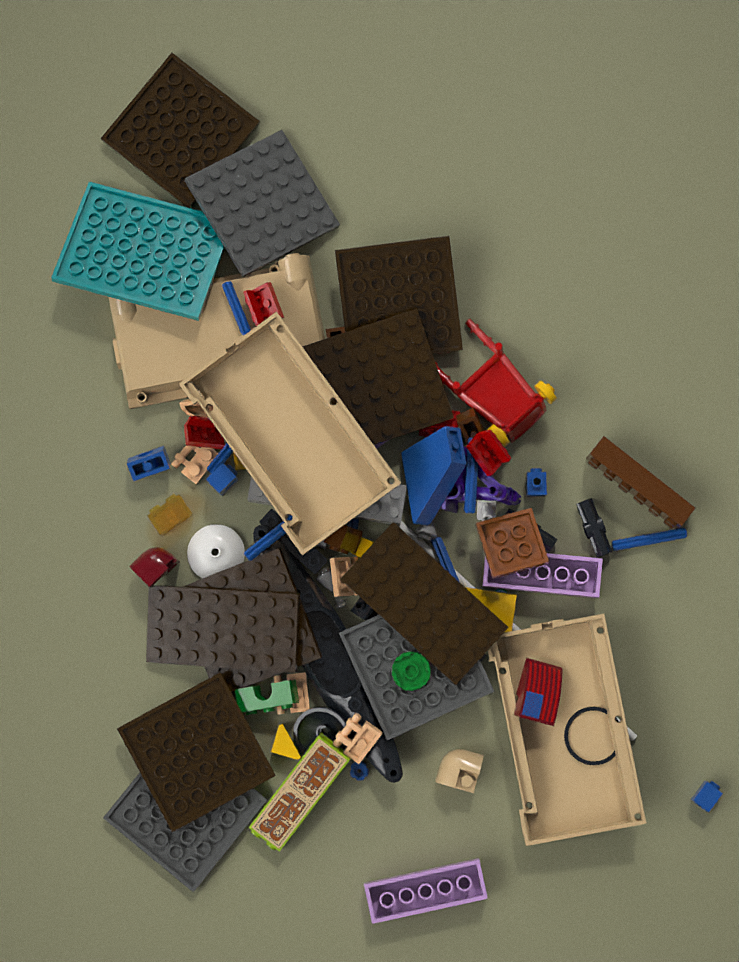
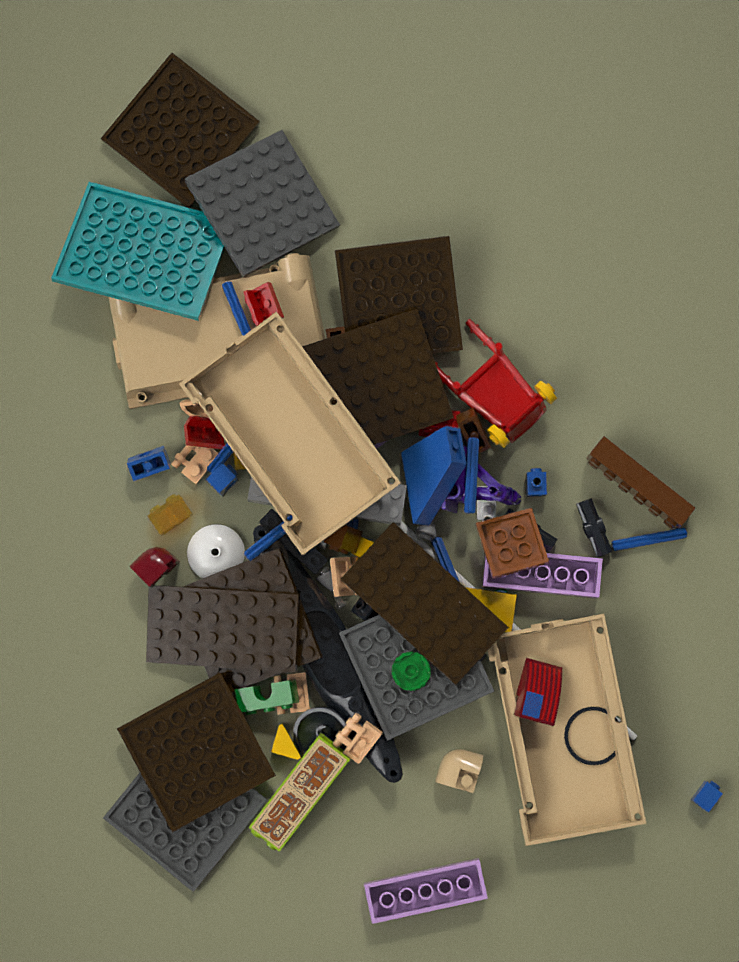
(364, 770): blue plate -> none
(488, 451): red bracket -> none

